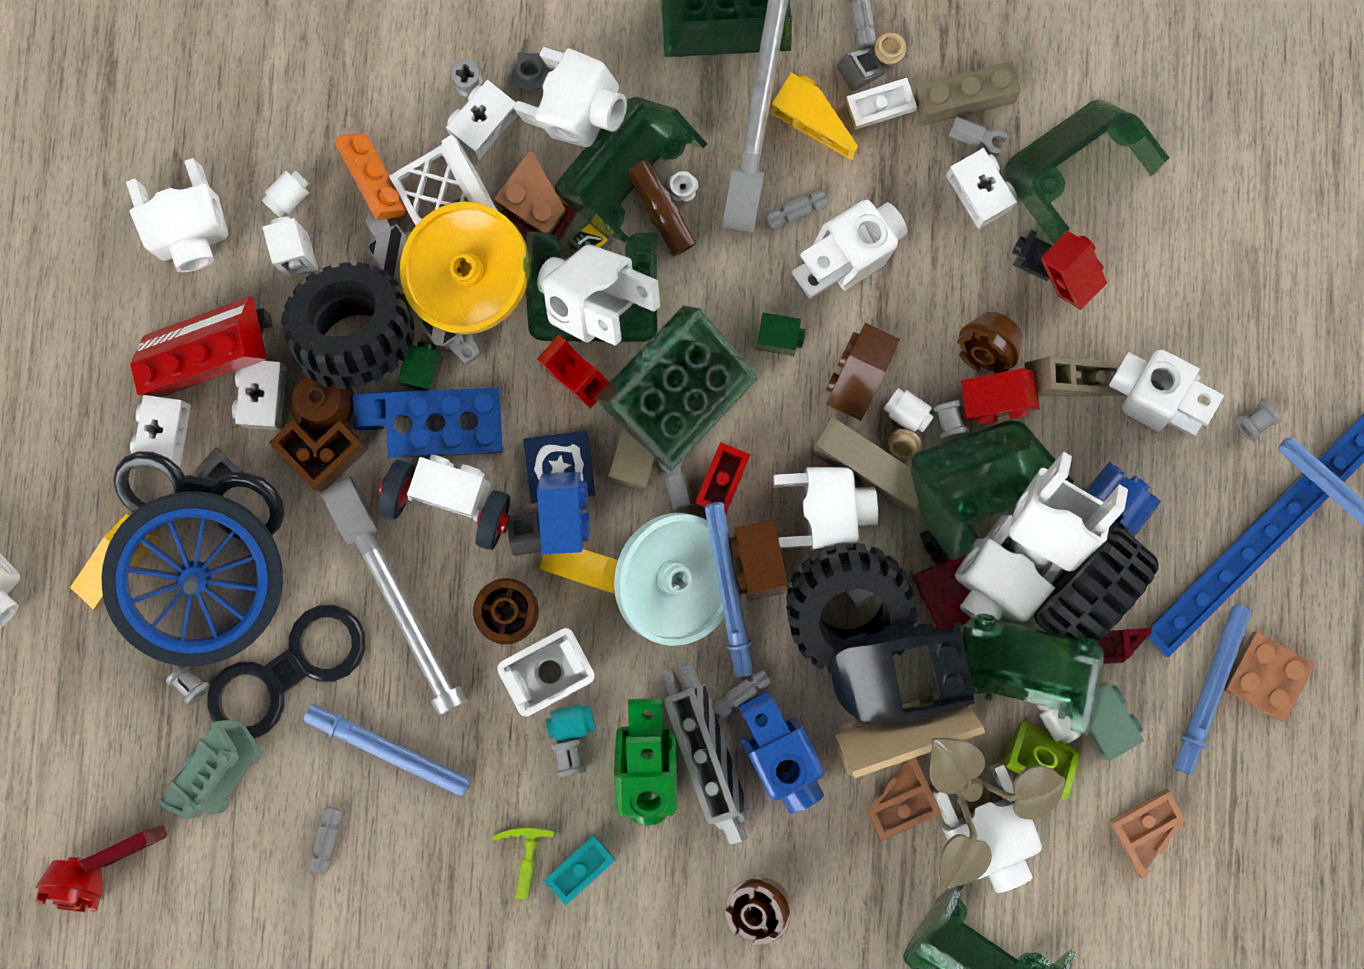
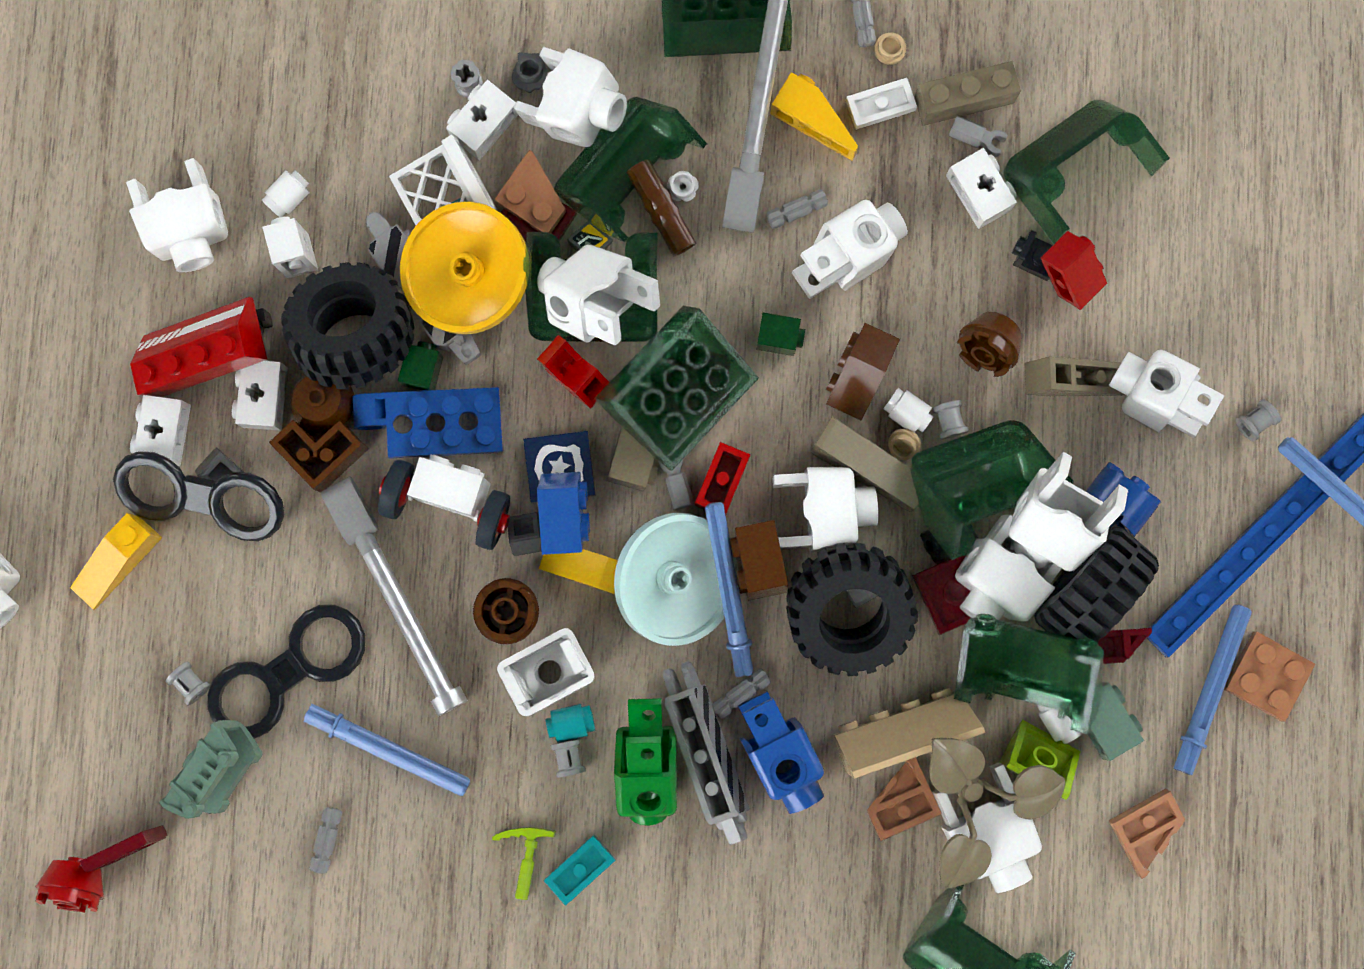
(191, 578): wheel -> none
(370, 176): orange plate -> none
(758, 910): reddish brown cone -> none
(860, 68): dark grey slope -> none
(868, 681): black slope -> none
(1000, 395): red brick -> none

